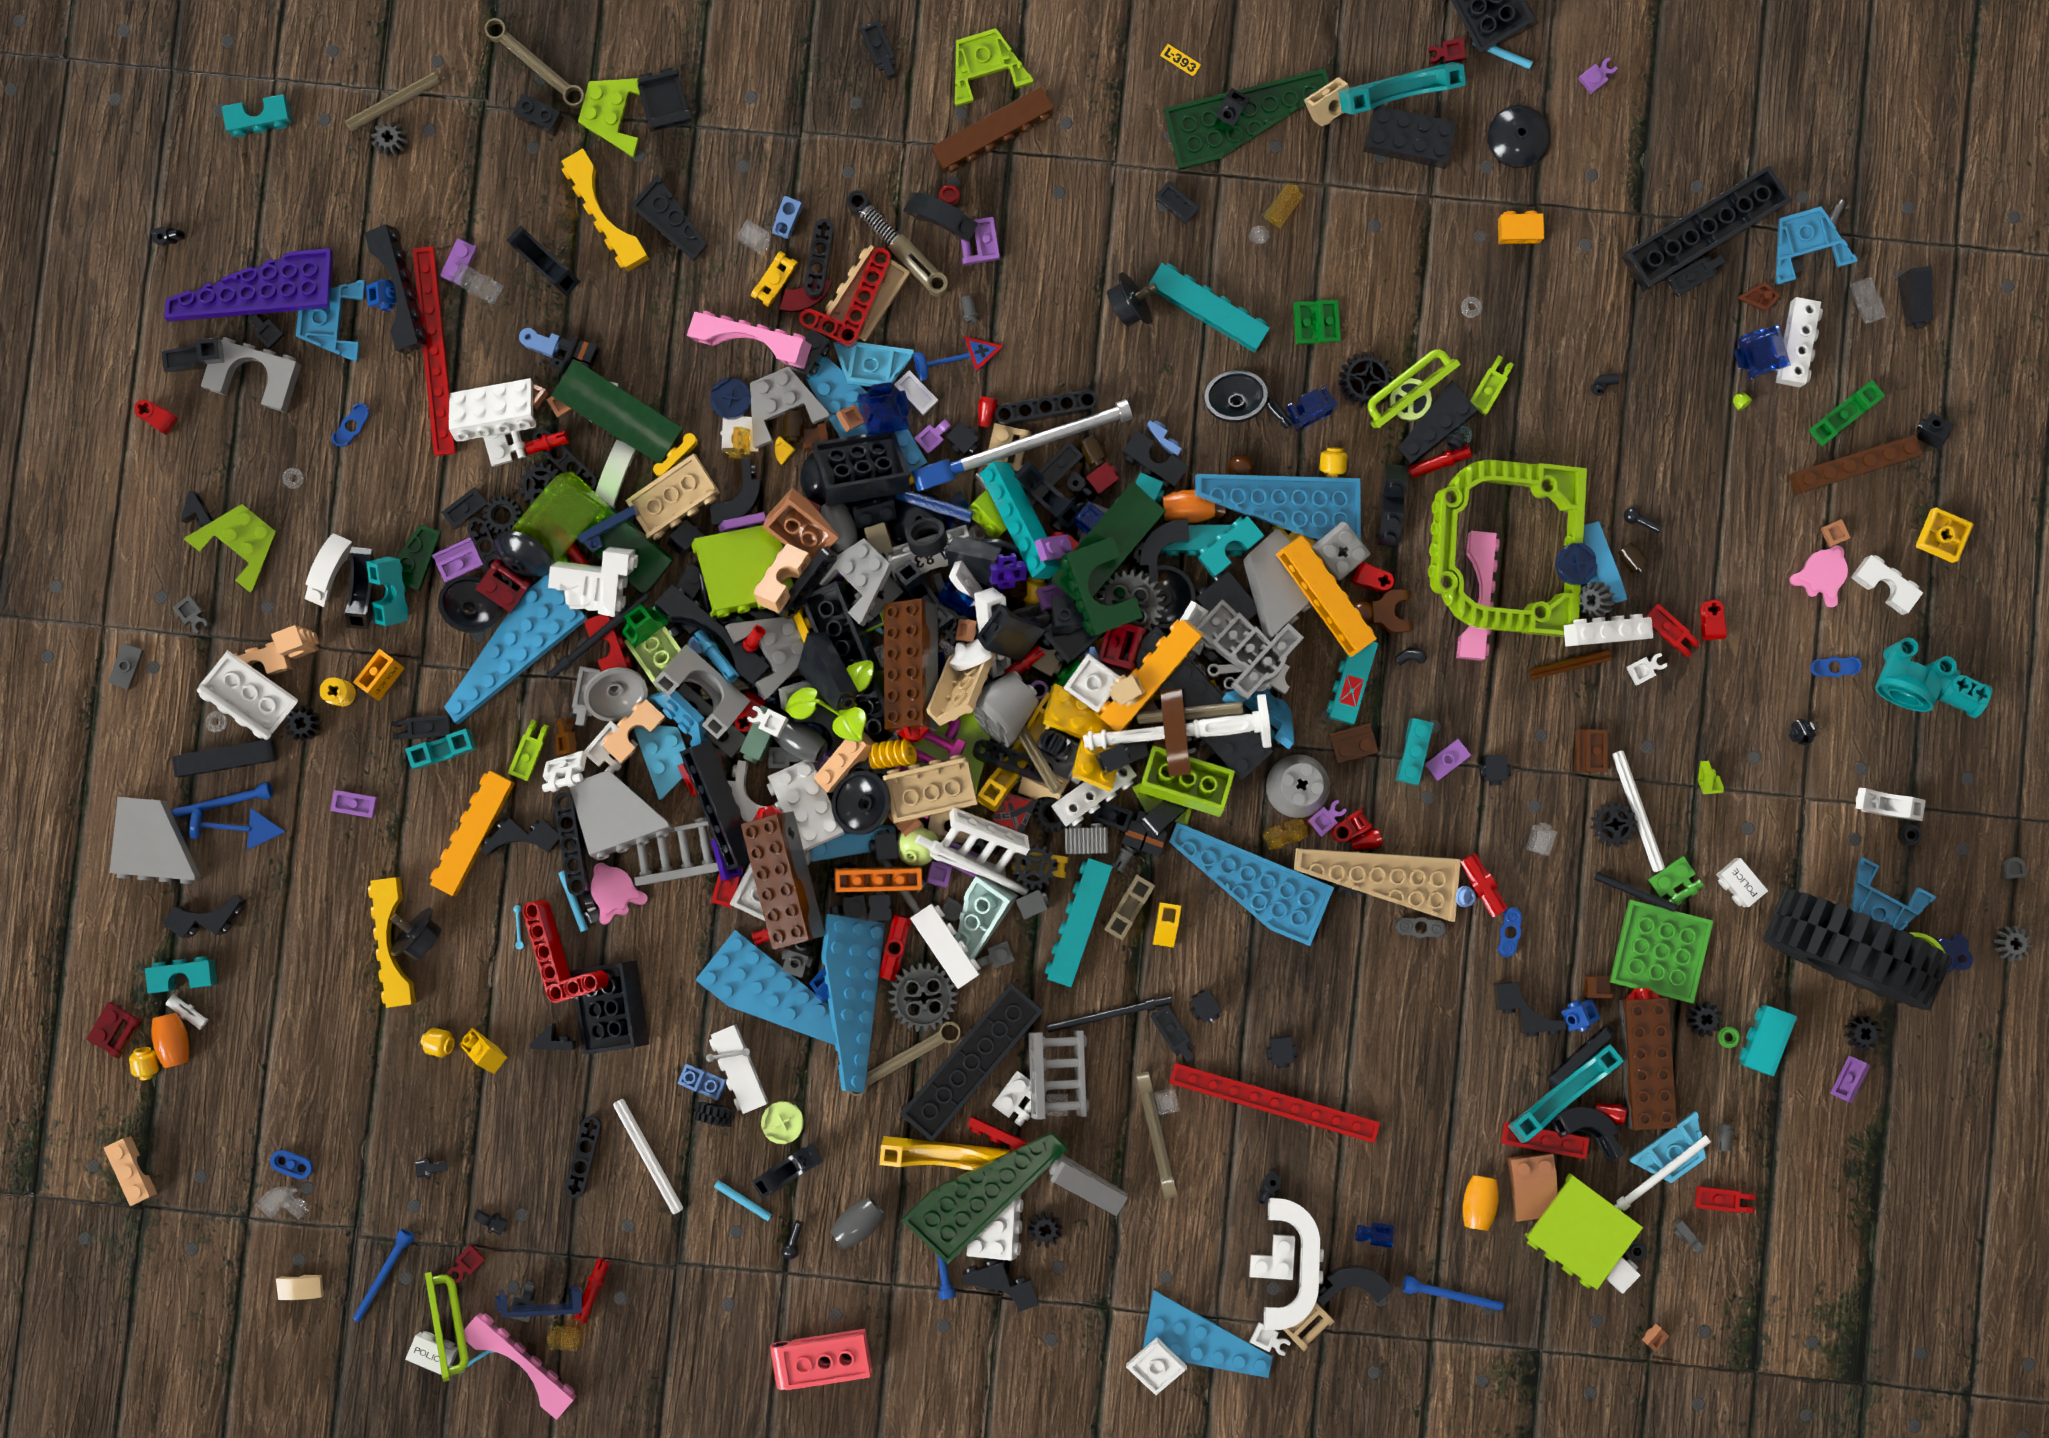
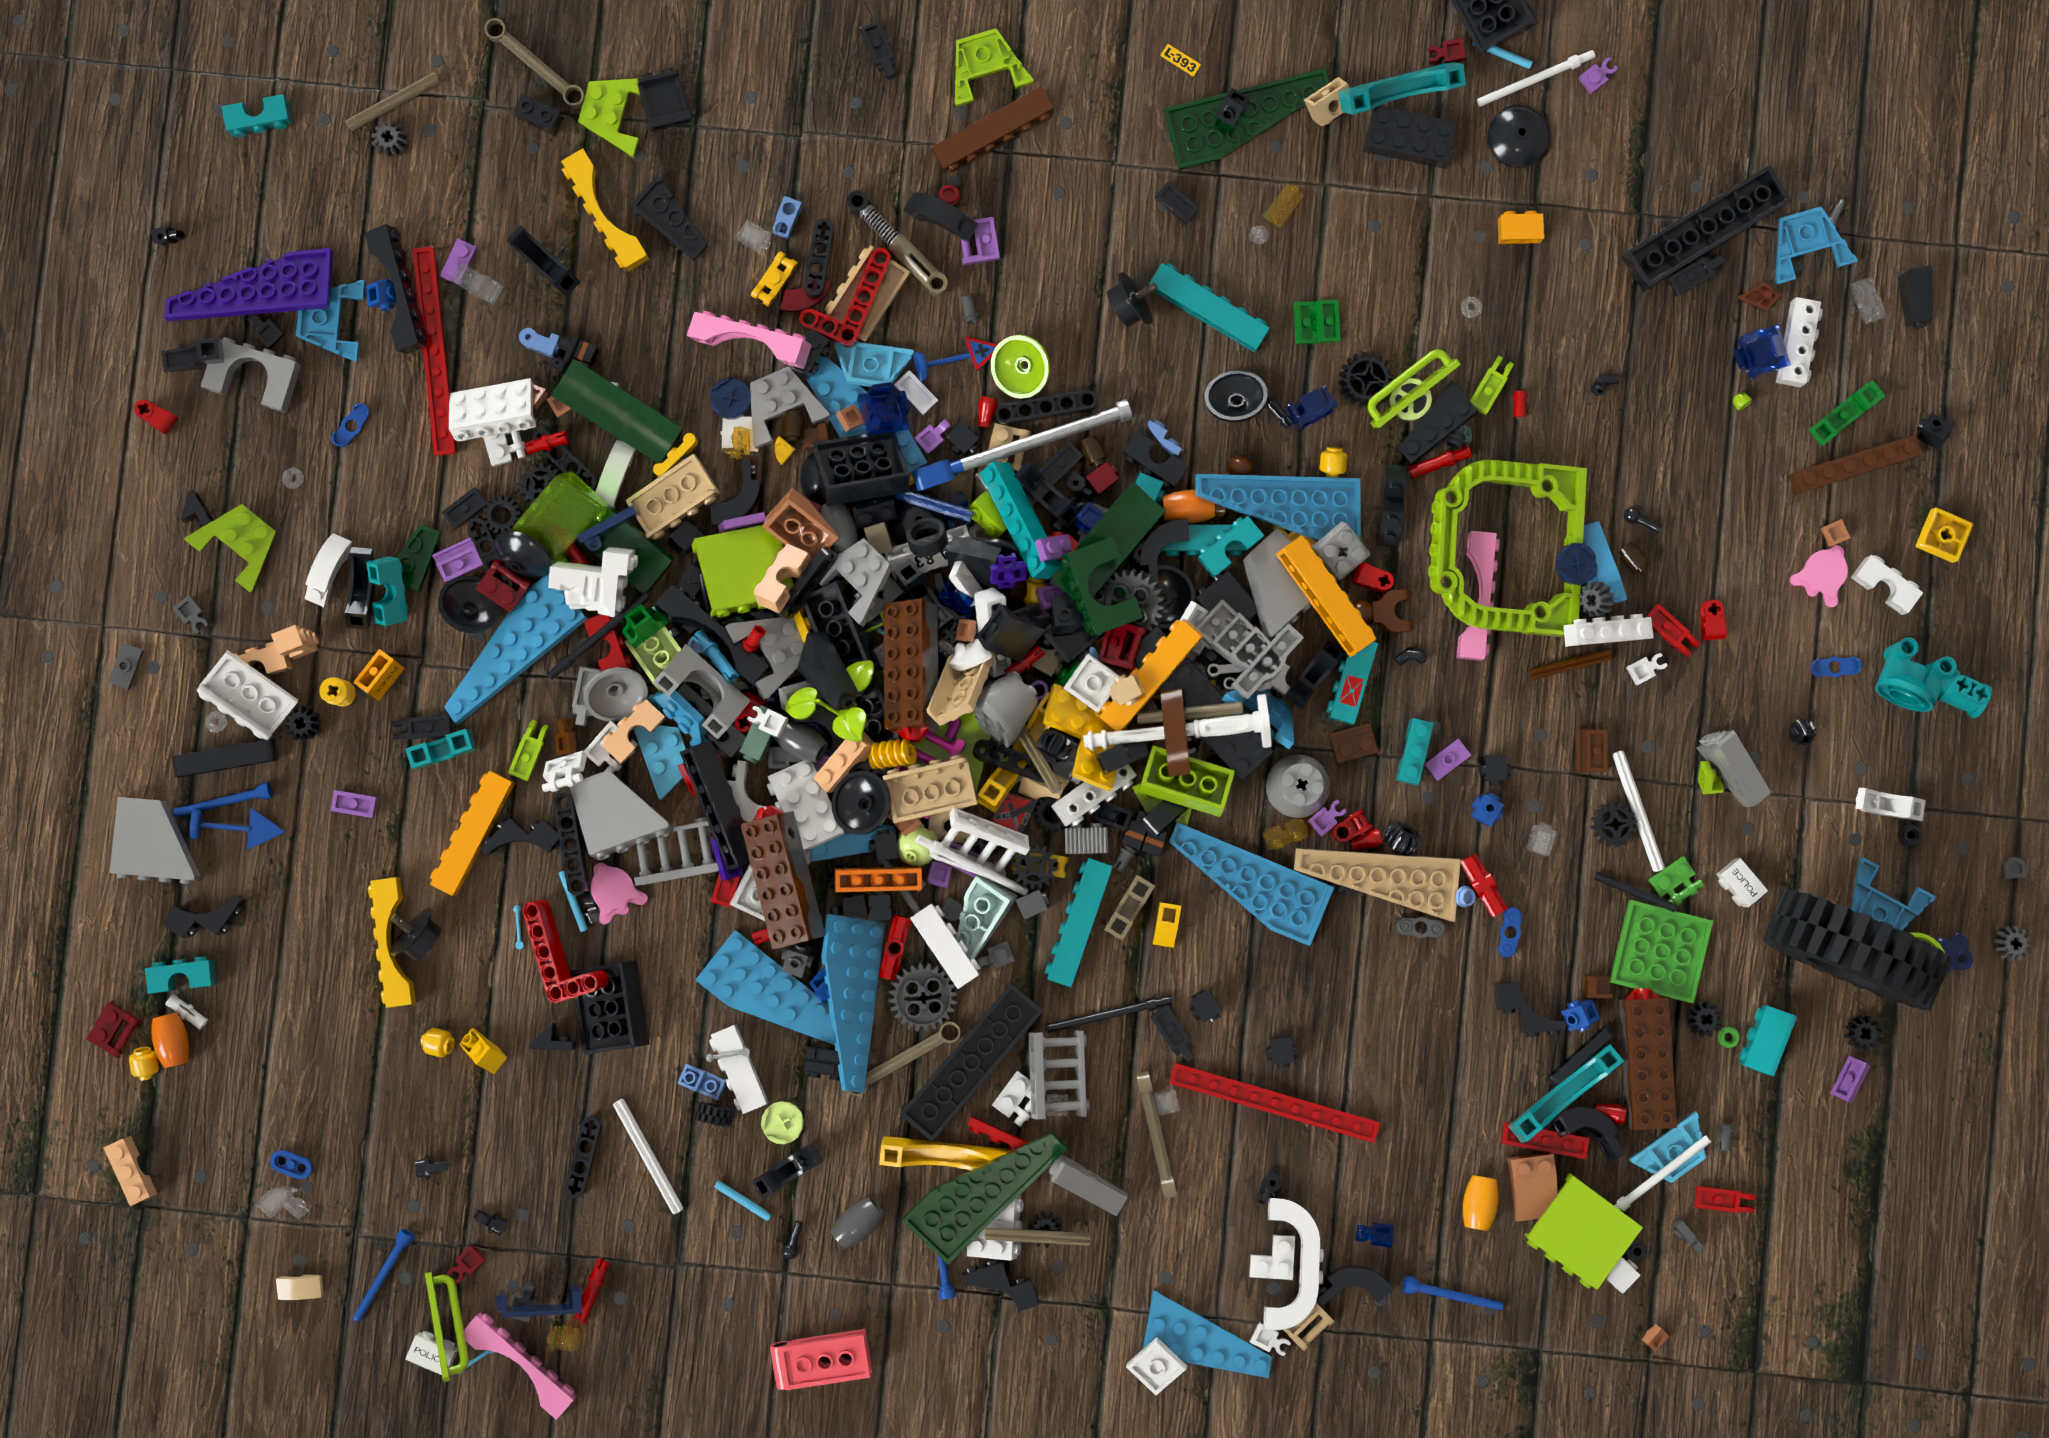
(822, 1061): none -> black brick
(1009, 367): none -> lime dish
(1038, 1236): none -> dark tan axle
(1314, 674): none -> black arch
(1402, 838): none -> black gear
(1480, 813): none -> blue brick
(1520, 399): none -> red pin
(1572, 62): none -> white bar
(1734, 766): none -> light grey slope

